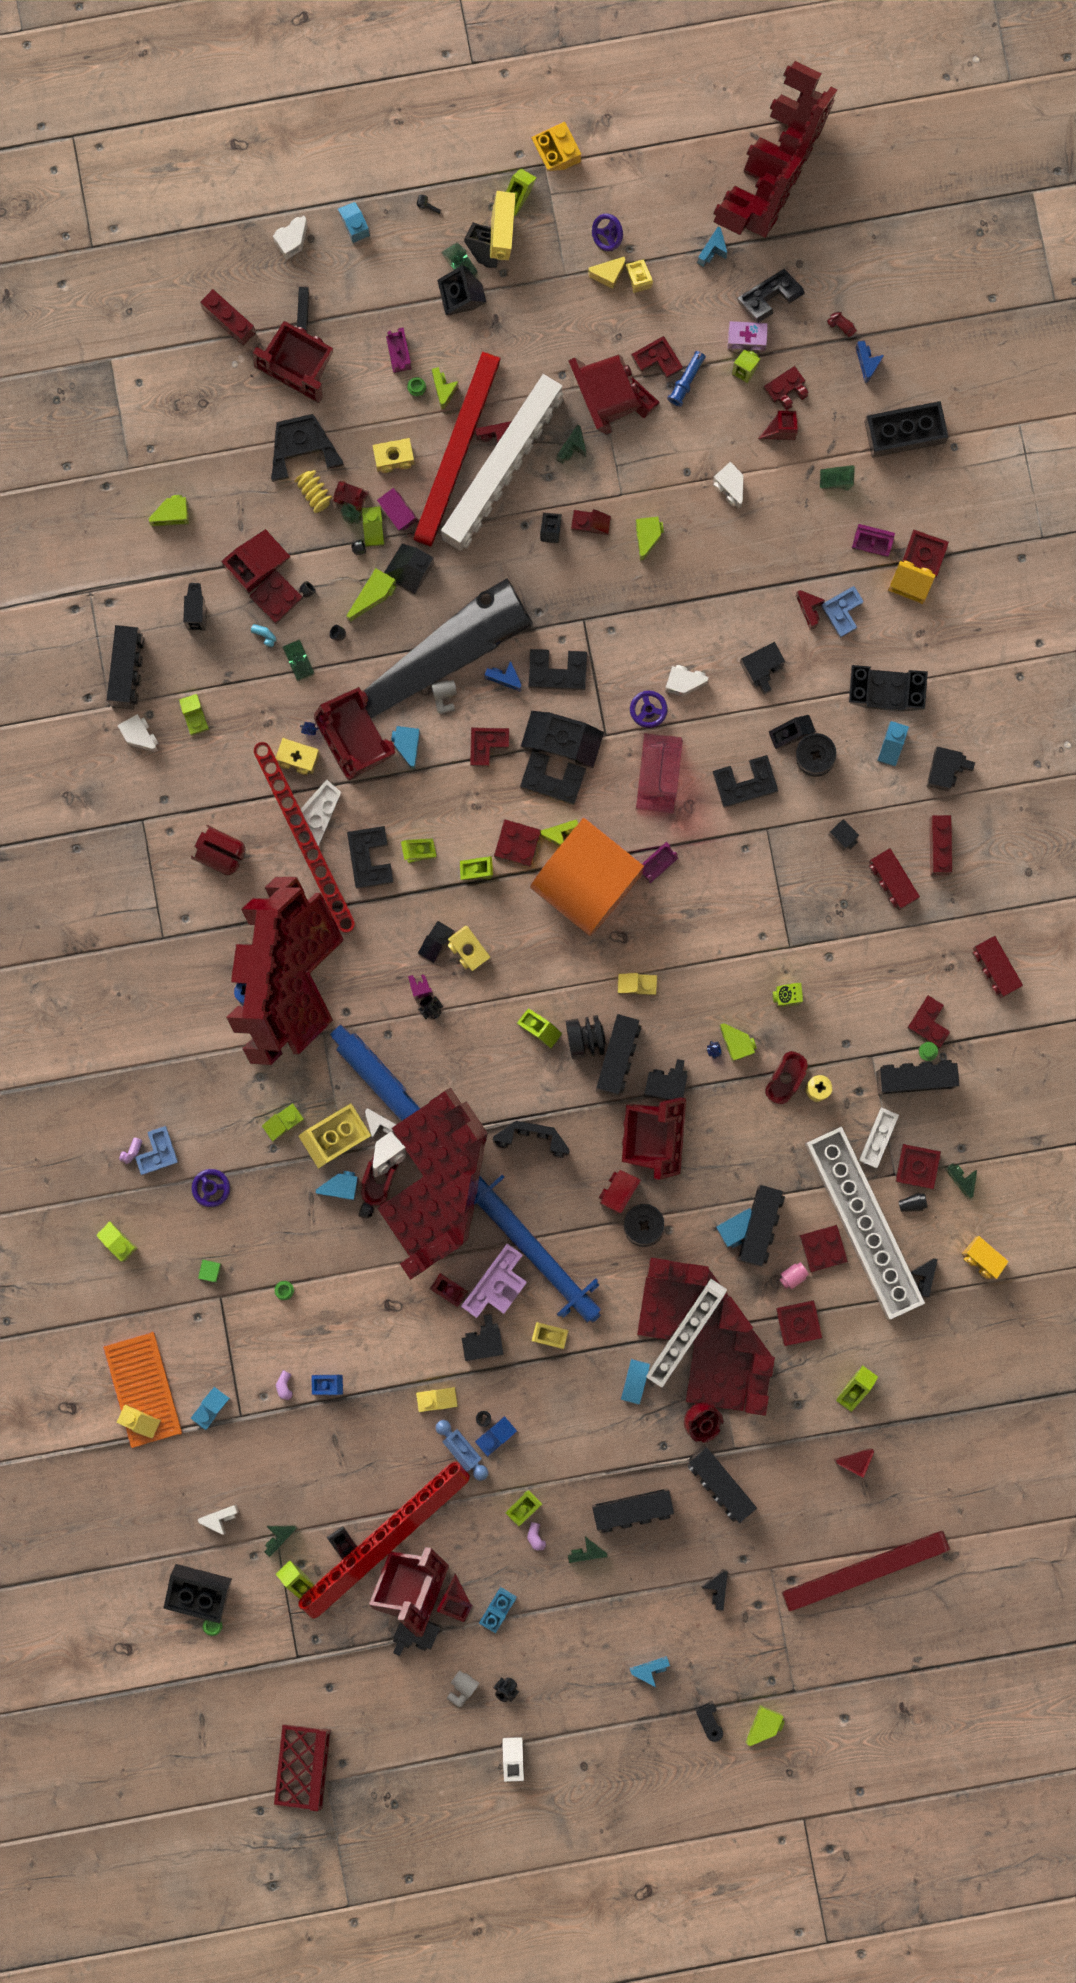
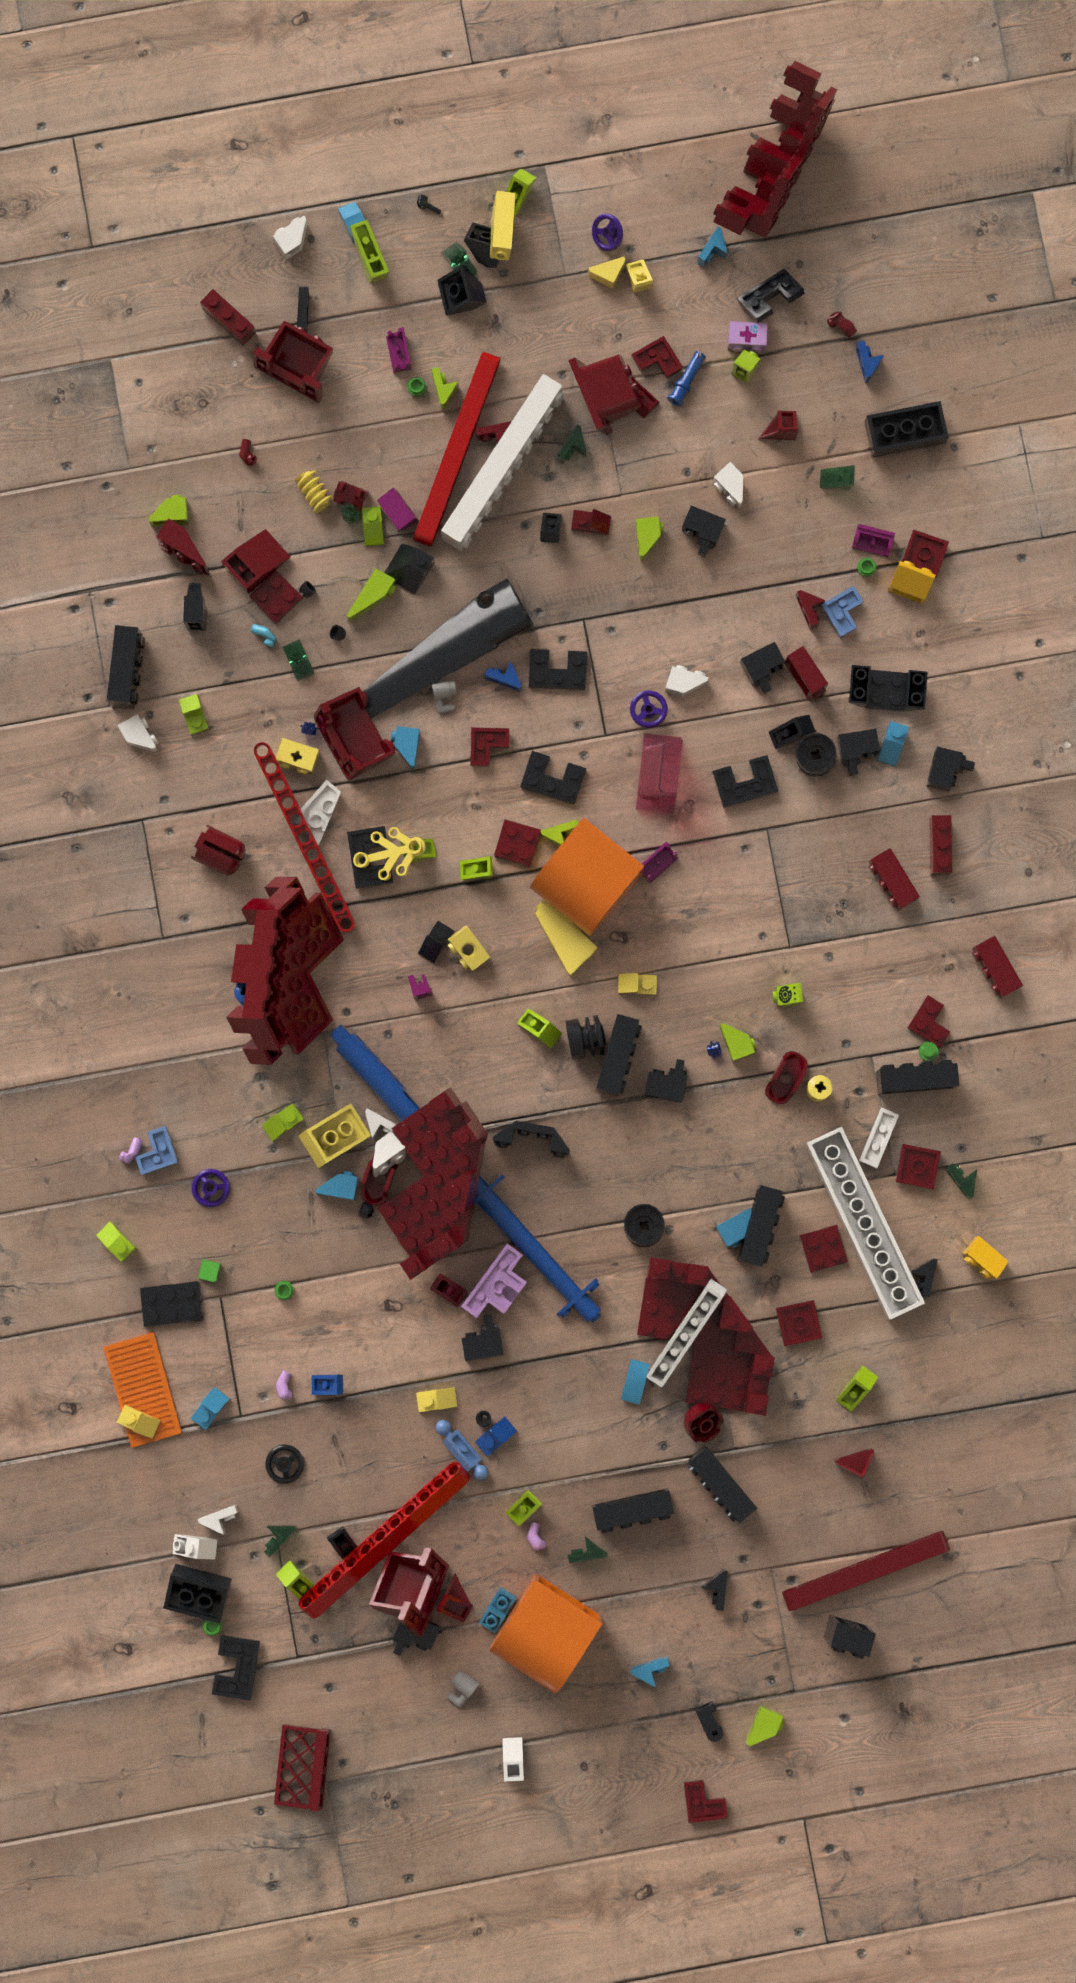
(171, 1303): none -> black plate
(176, 541): none -> dark red slope
(194, 1546): none -> white slope
(242, 1683): none -> black plate
(245, 454): none -> dark red arm
(286, 1478): none -> black piece
(297, 438): black wing -> none
(358, 547): black hinge -> none
(369, 252): none -> lime slope
(384, 450): light yellow brick -> none
(392, 853): none -> light yellow plant
(430, 1007): black gear -> none
(506, 1689): black gear -> none
(546, 1634): none -> orange brick
(549, 1335): light yellow slope -> none
(557, 148): yellow slope -> none
(562, 737): black slope -> none
(566, 939): none -> light yellow slope
(619, 1192): dark red slope -> none
(655, 1136): dark red windscreen -> none
(699, 1807): none -> dark red plate
(704, 526): none -> black hinge
(785, 384): dark red plate -> none
(793, 1276): bright pink brick -> none
(806, 674): none -> dark red window
(844, 835): black brick -> none
(849, 1636): none -> black brick
(856, 745): none -> black hinge
(866, 567): none -> bright green plate
(913, 1203): black cone -> none

